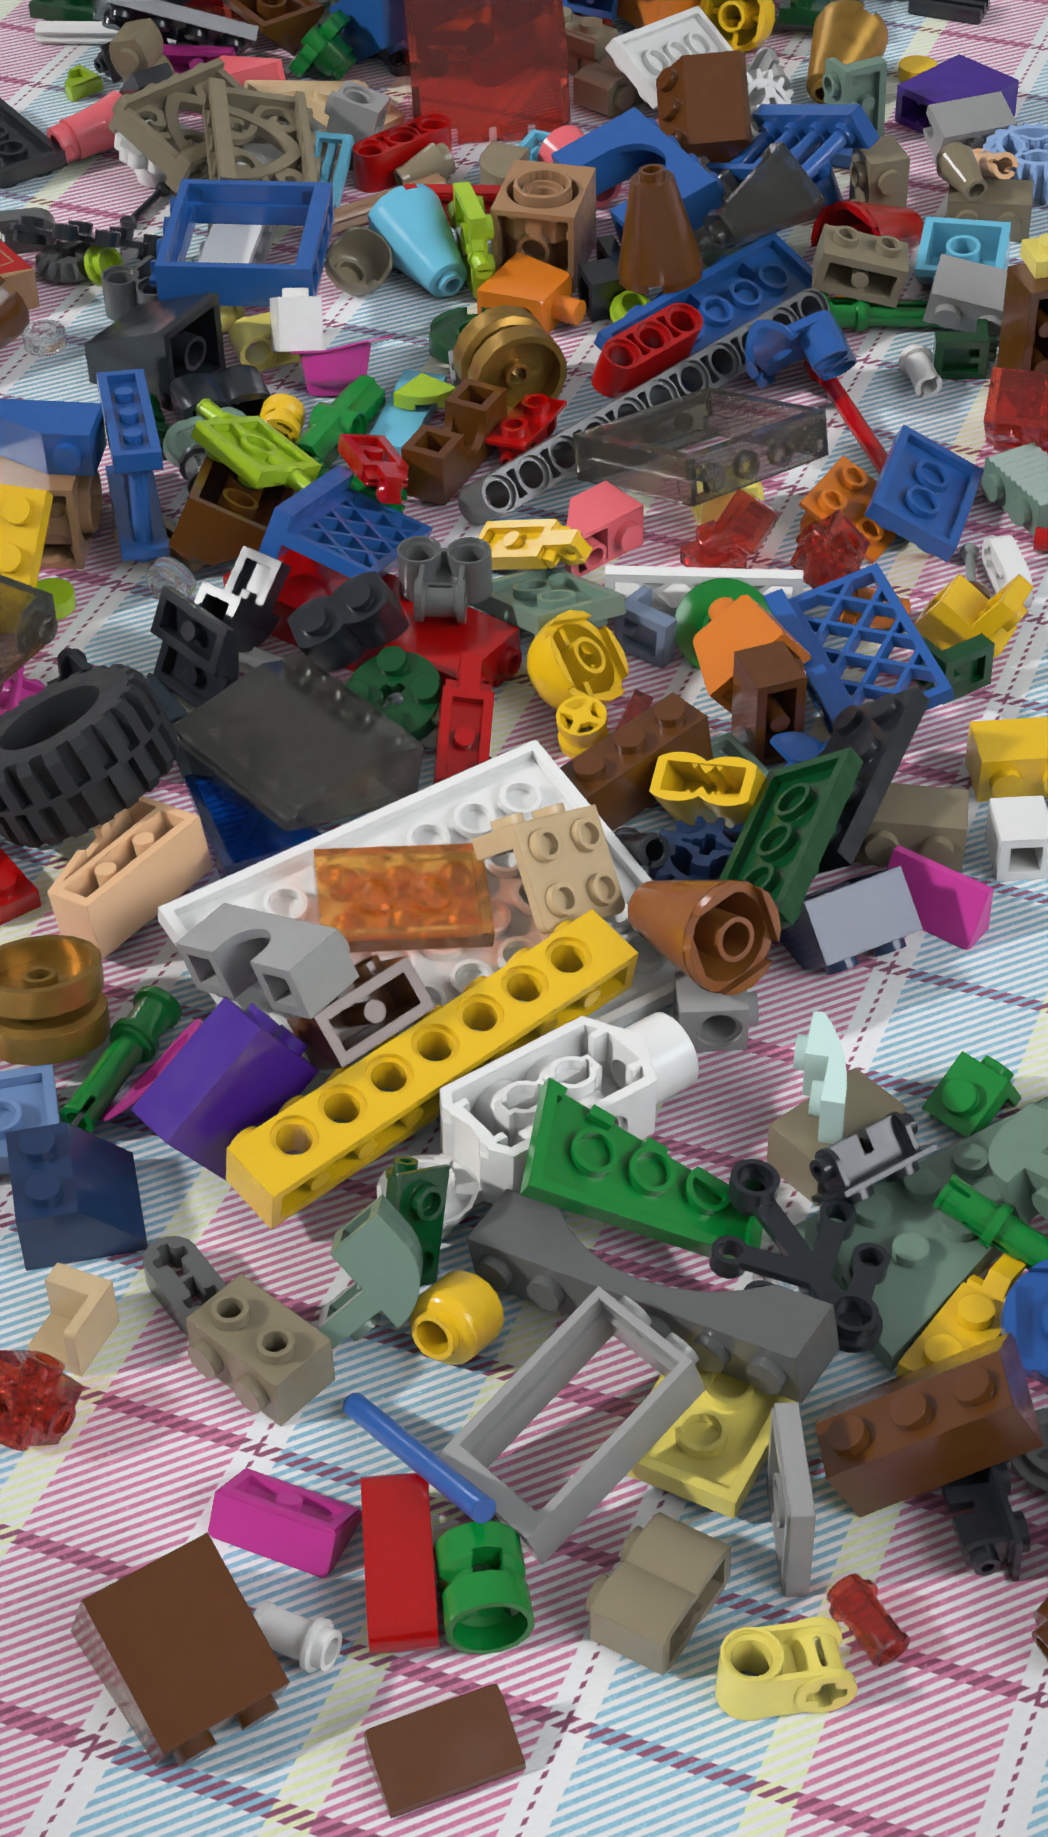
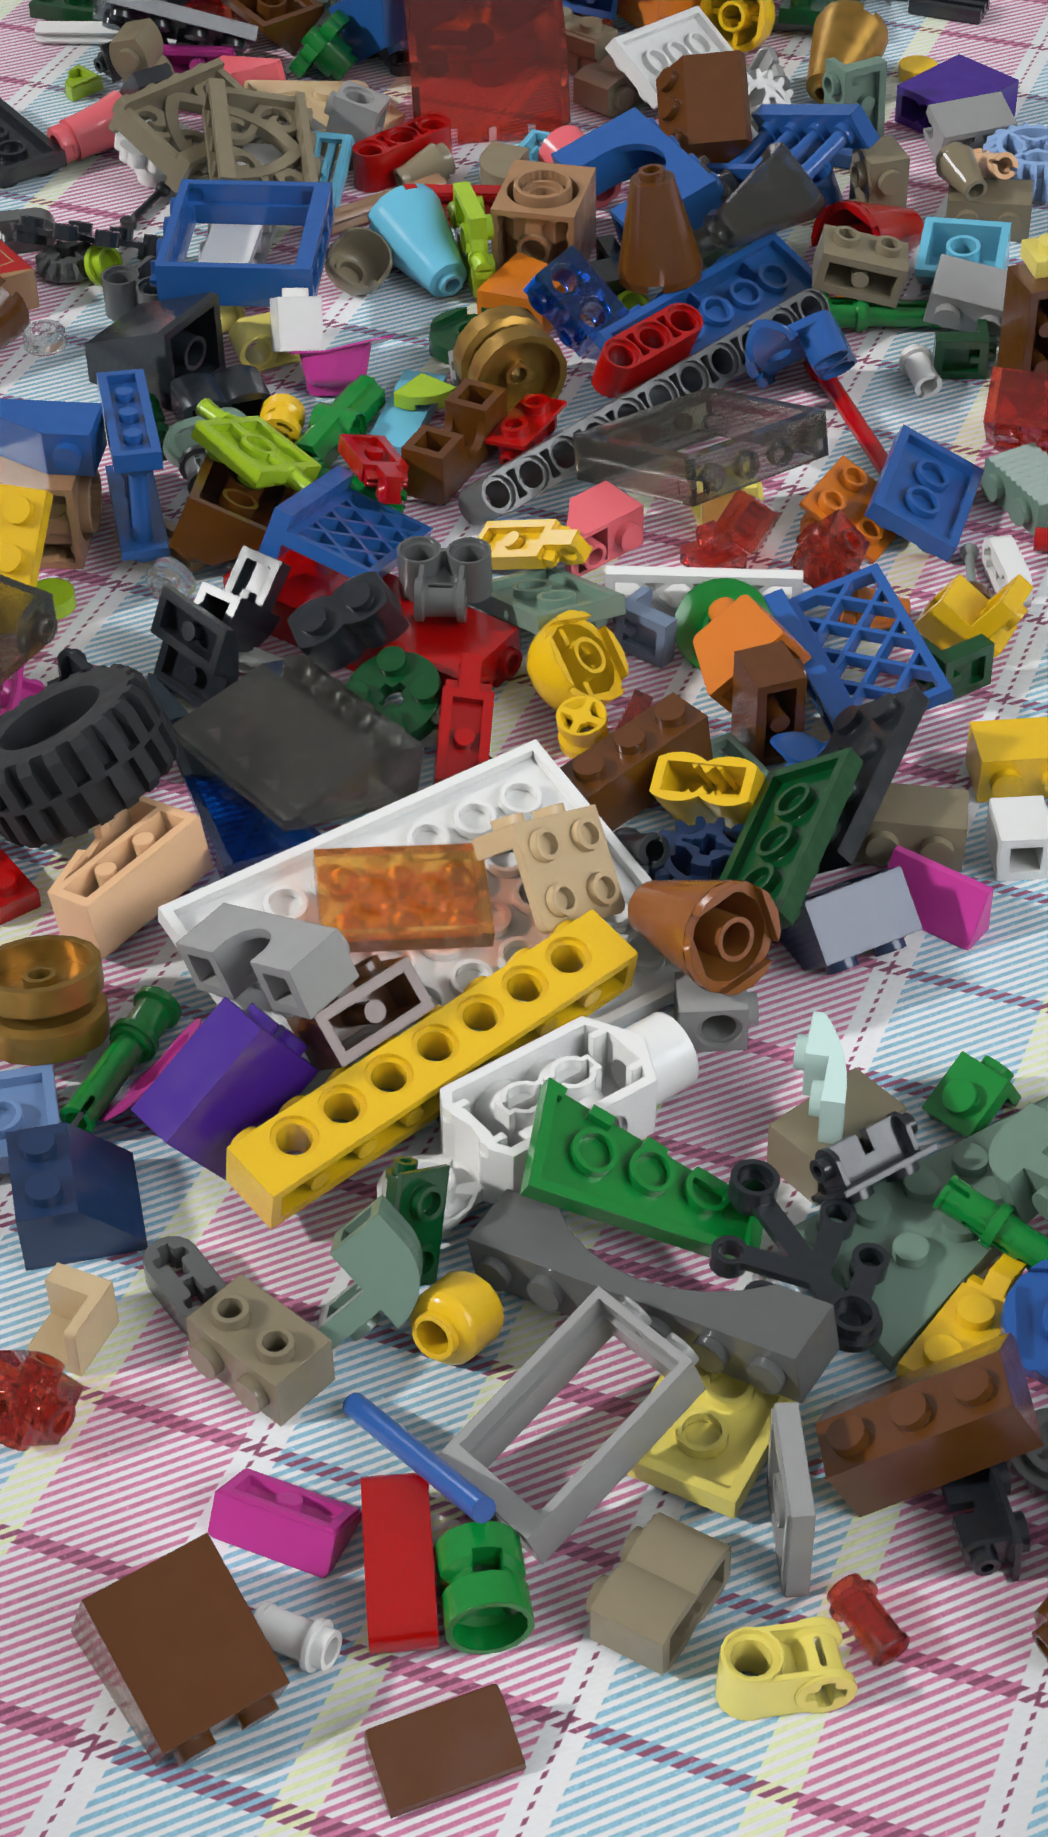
(584, 295): none -> clear blue brick

